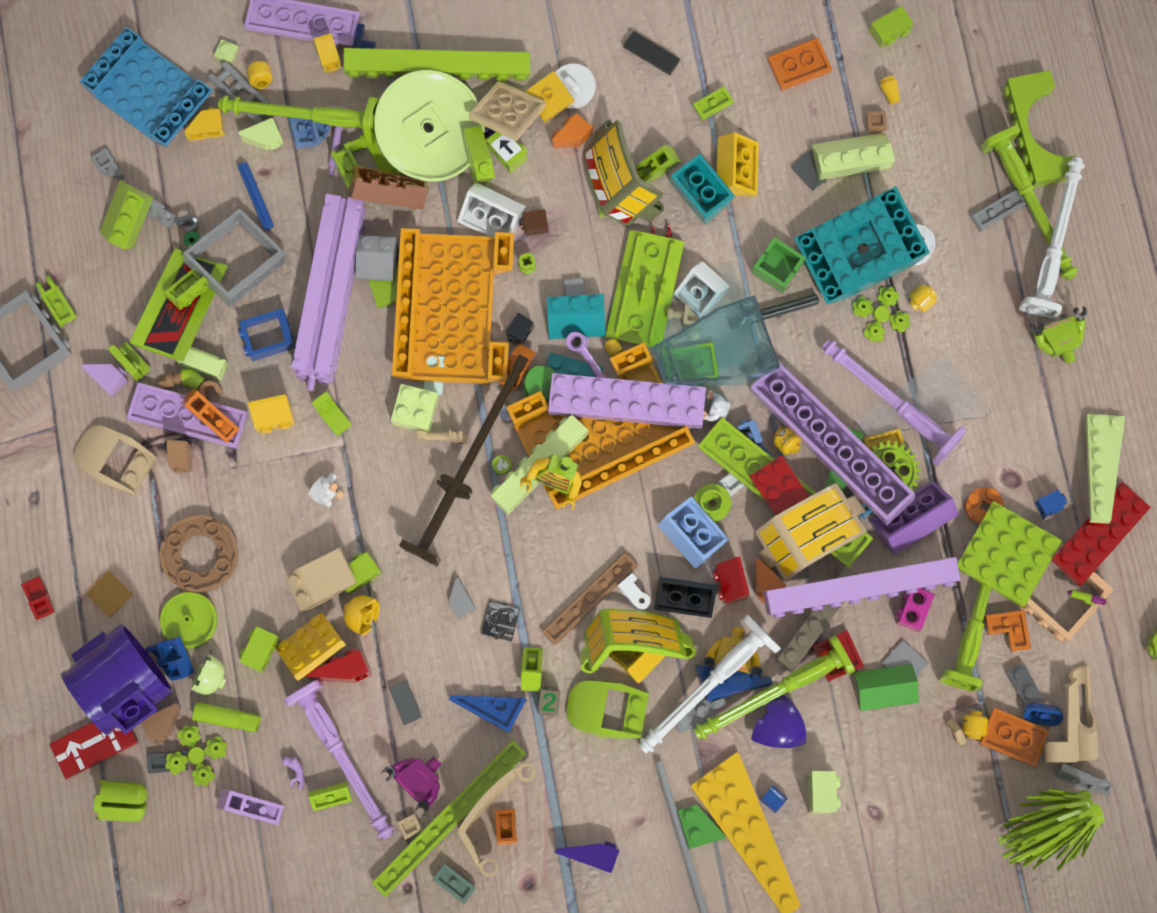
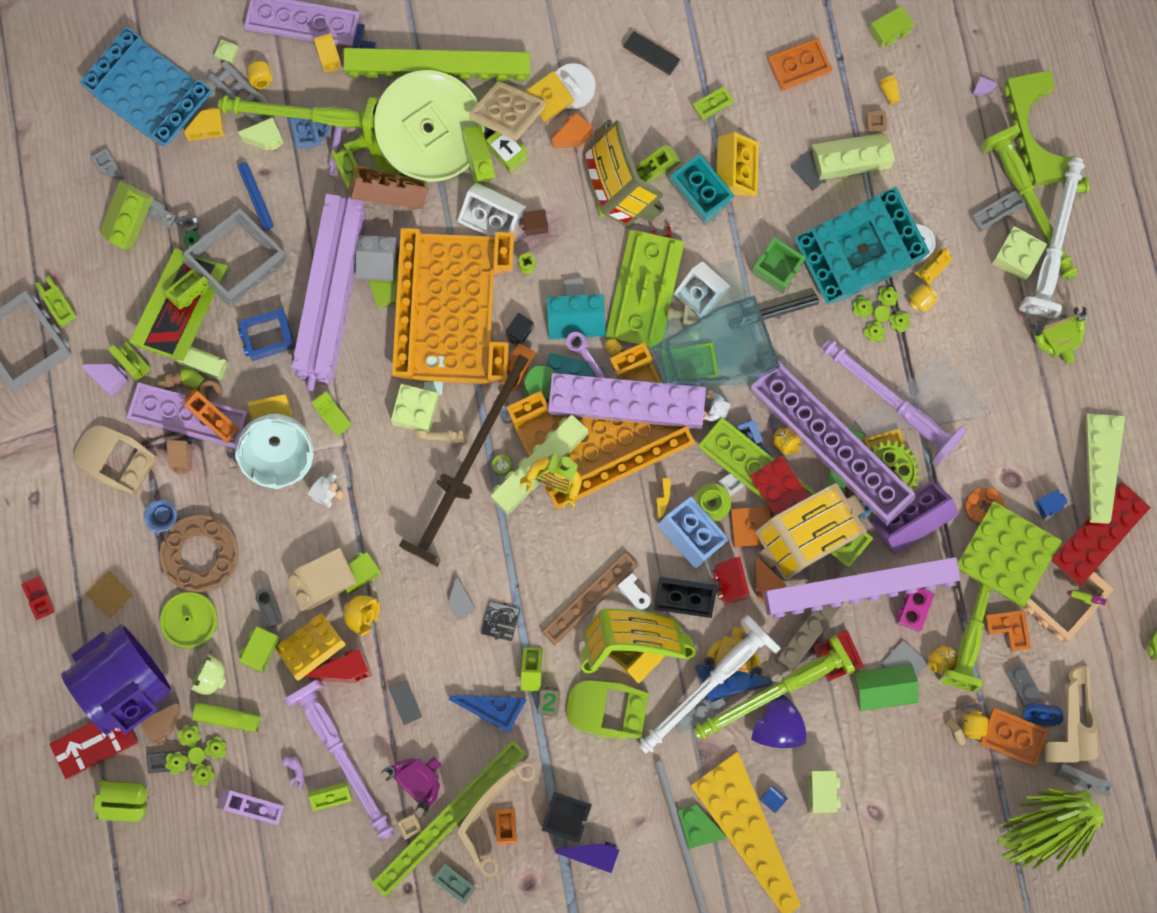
(160, 515): none -> medium blue hair
(172, 658): blue slope -> none
(269, 610): none -> dark grey piece
(276, 463): none -> light aqua piece
(566, 817): none -> black piece
(662, 503): none -> yellow slope
(745, 524): none -> orange plate
(934, 265): none -> yellow hinge
(942, 659): none -> yellow head
(984, 87): none -> lavender tile
(1019, 254): none -> yellowish green brick
(1083, 185): none -> lime bush

